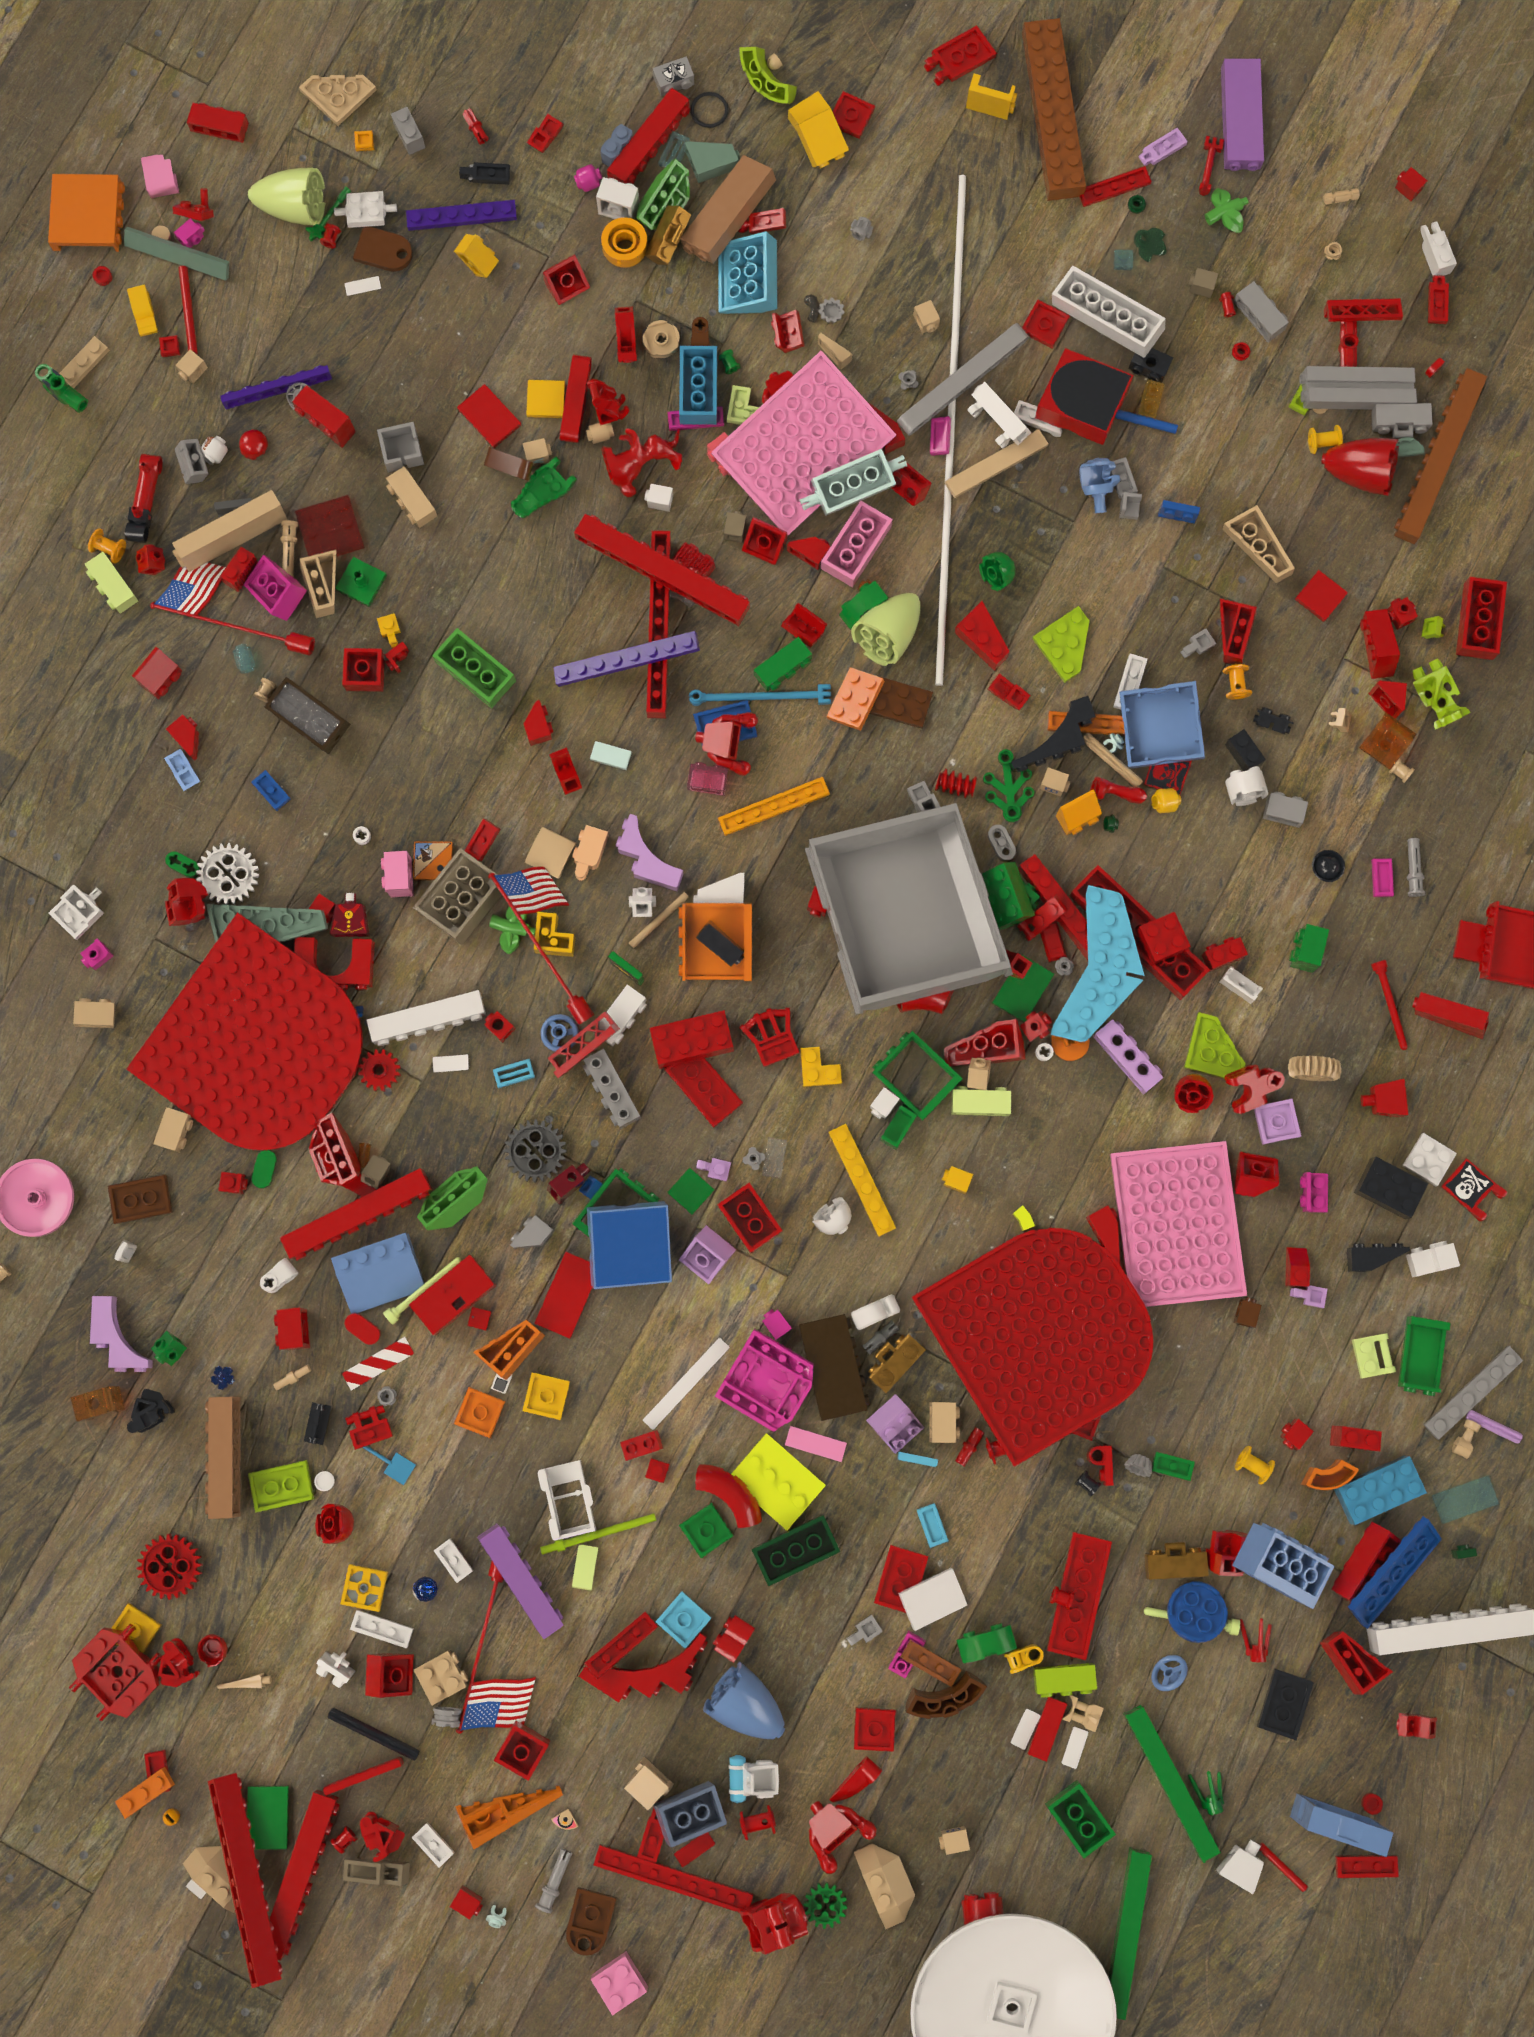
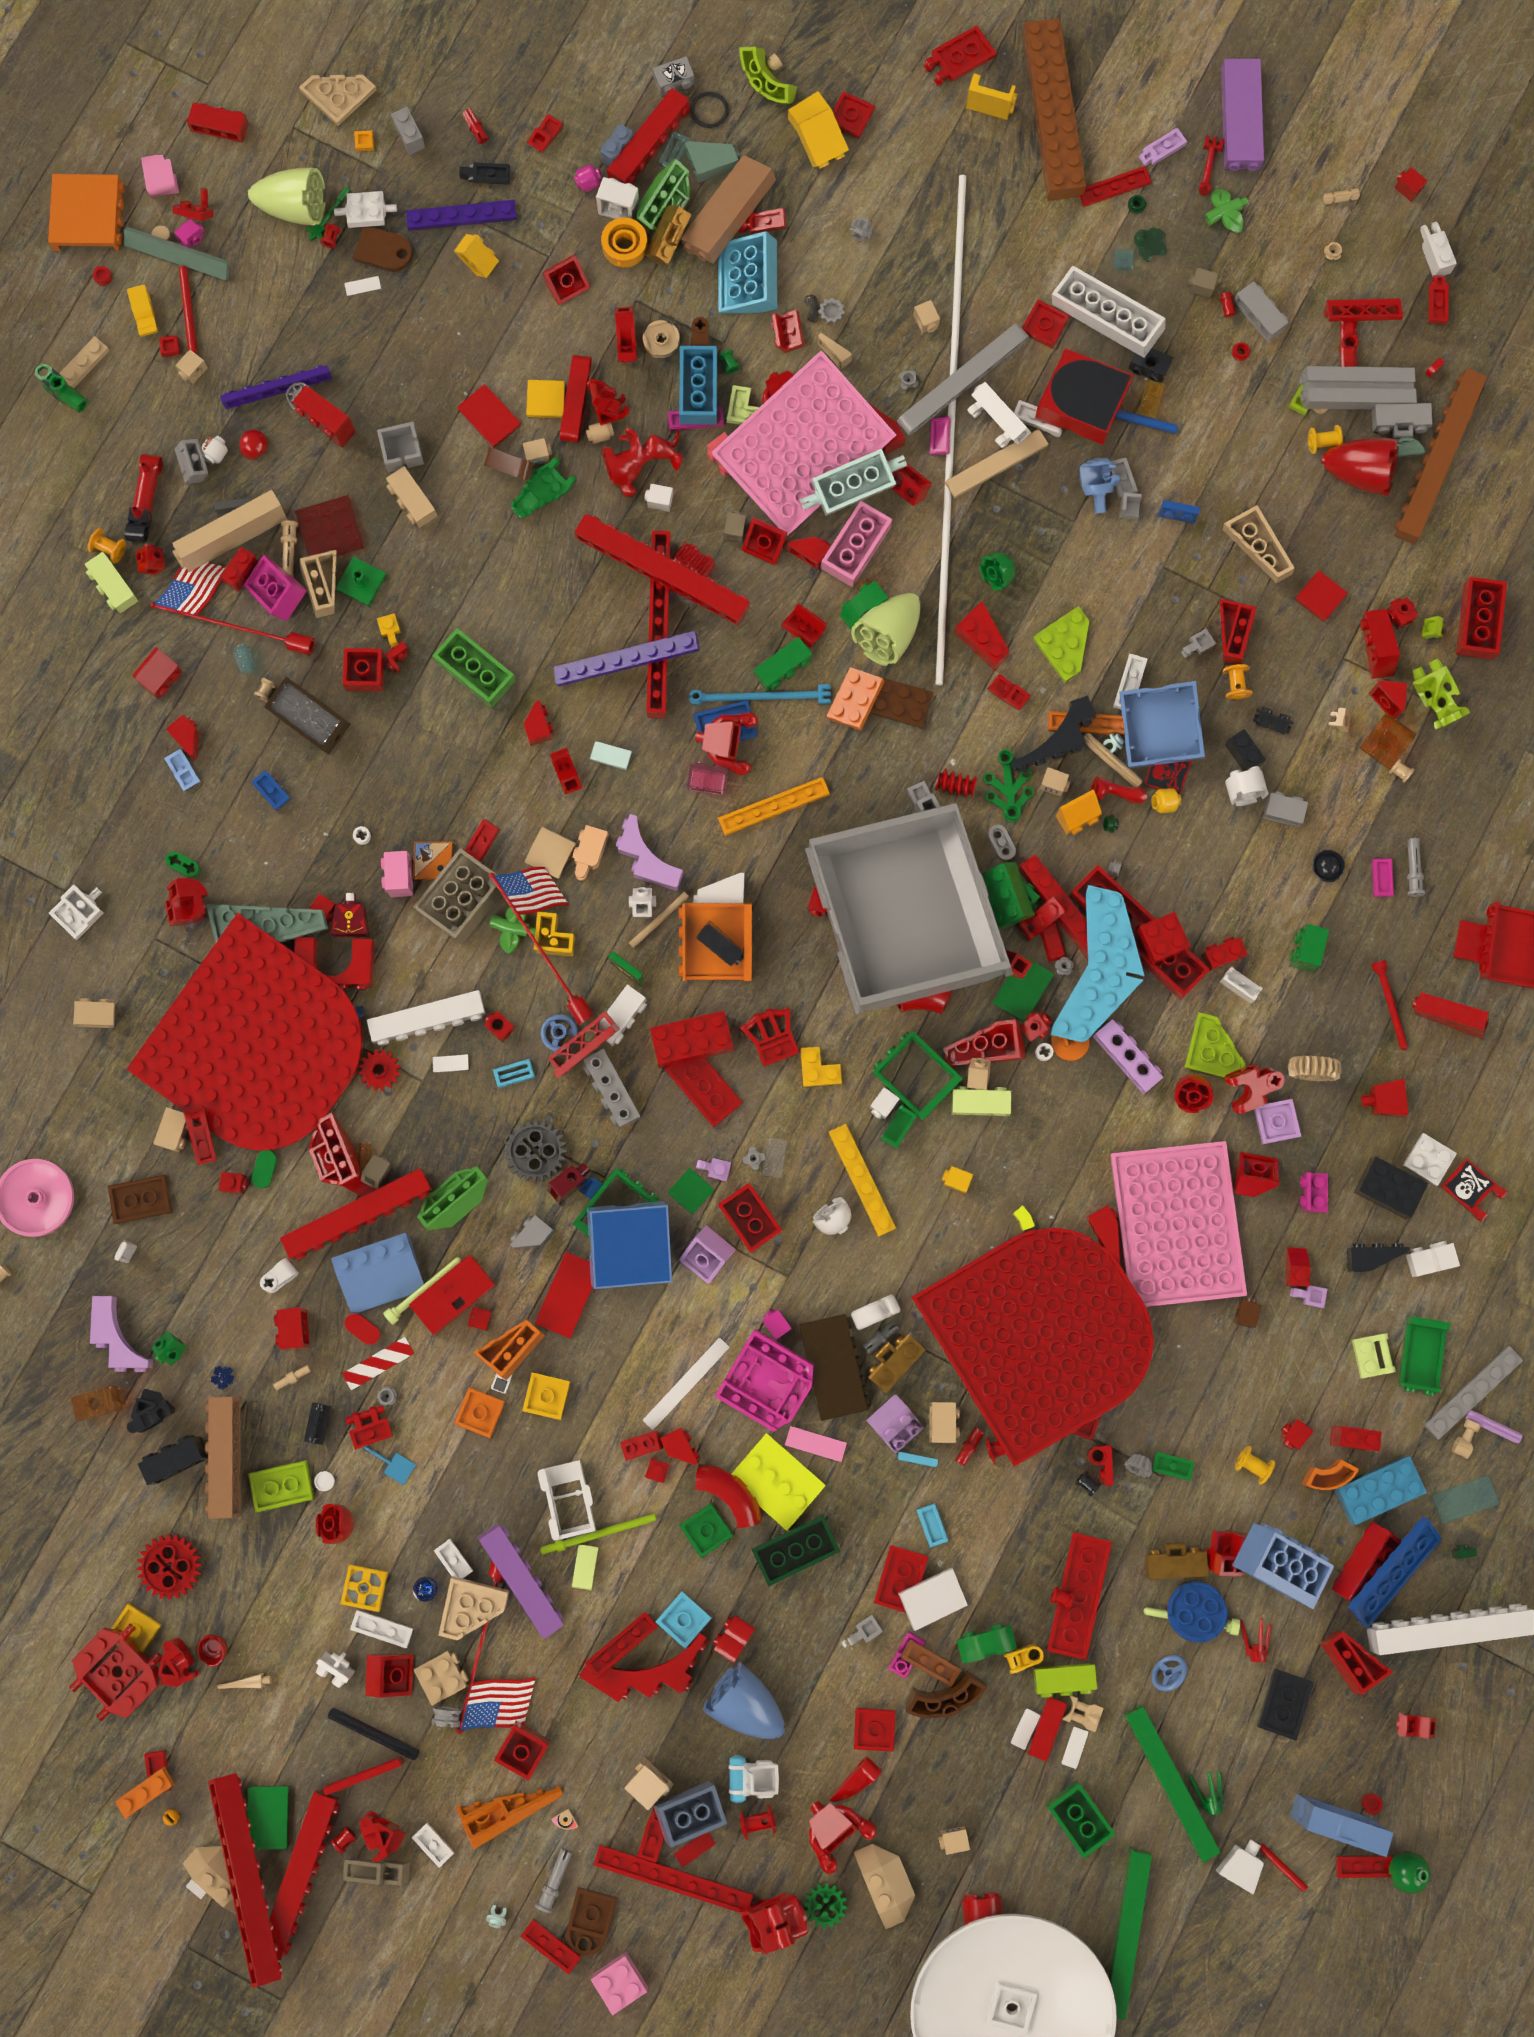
(102, 955): dark pink brick -> none
(173, 1459): none -> black brick
(200, 1137): none -> red plate
(240, 863): white gear -> none
(467, 1902): red brick -> none
(470, 1606): none -> tan plate
(550, 1946): none -> red plate
(678, 1446): none -> red slope
(1114, 868): none -> light grey plate
(1409, 1872): none -> green cylinder

